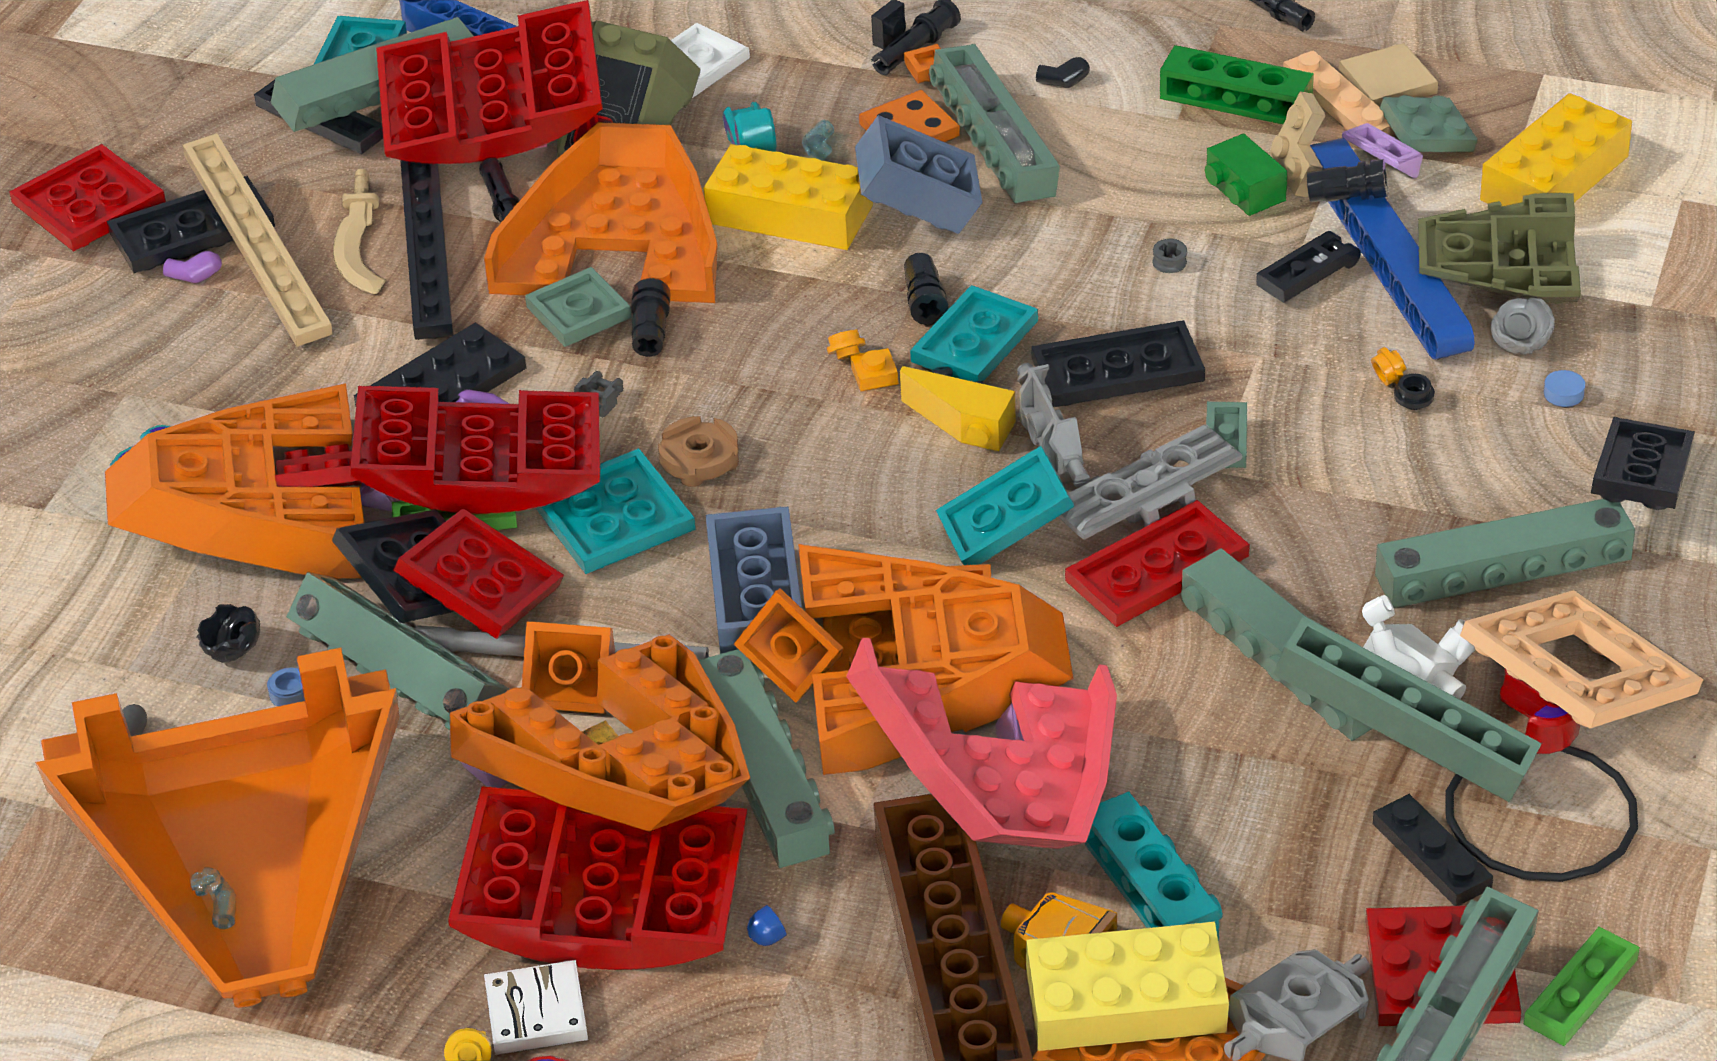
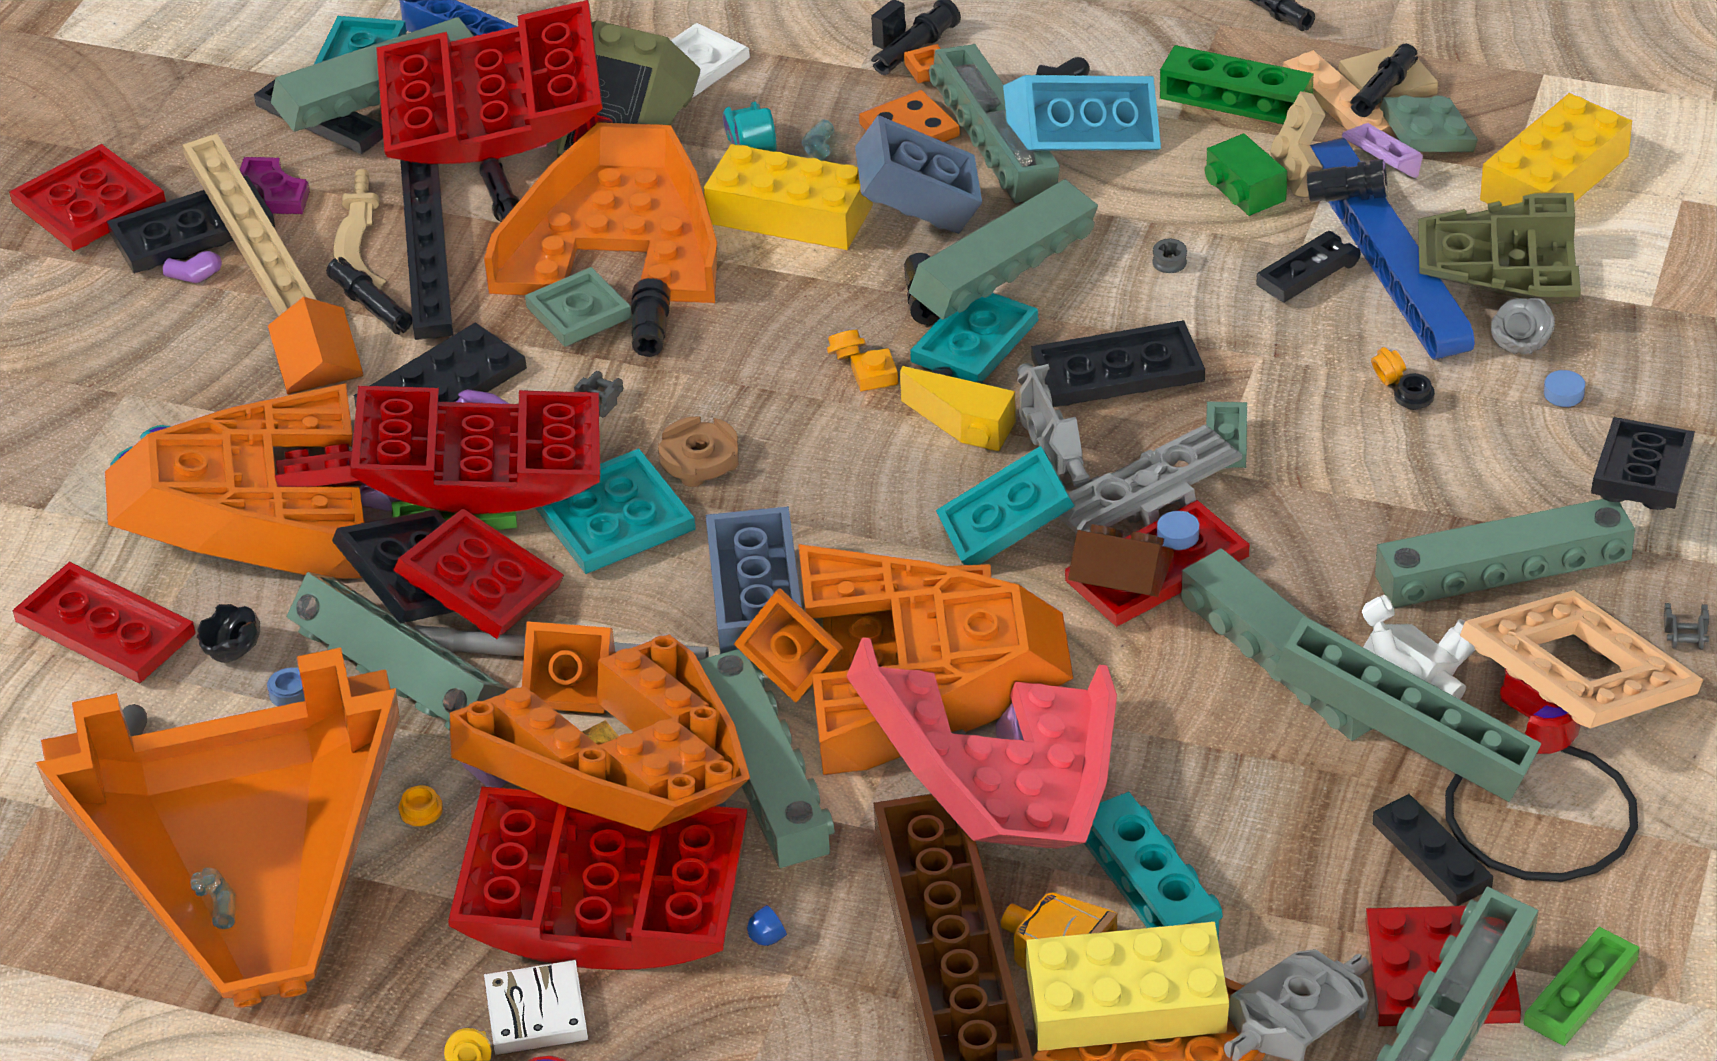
(104, 622): none -> red plate
(280, 191): none -> magenta tile
(314, 345): none -> orange slope
(359, 288): none -> black pin
(420, 806): none -> light orange plate
(1003, 249): none -> sand green brick
(1083, 112): none -> medium azure slope
(1120, 563): none -> reddish brown slope
(1178, 529): none -> medium blue tile
(1390, 73): none -> black pin
(1671, 626): none -> dark grey piece

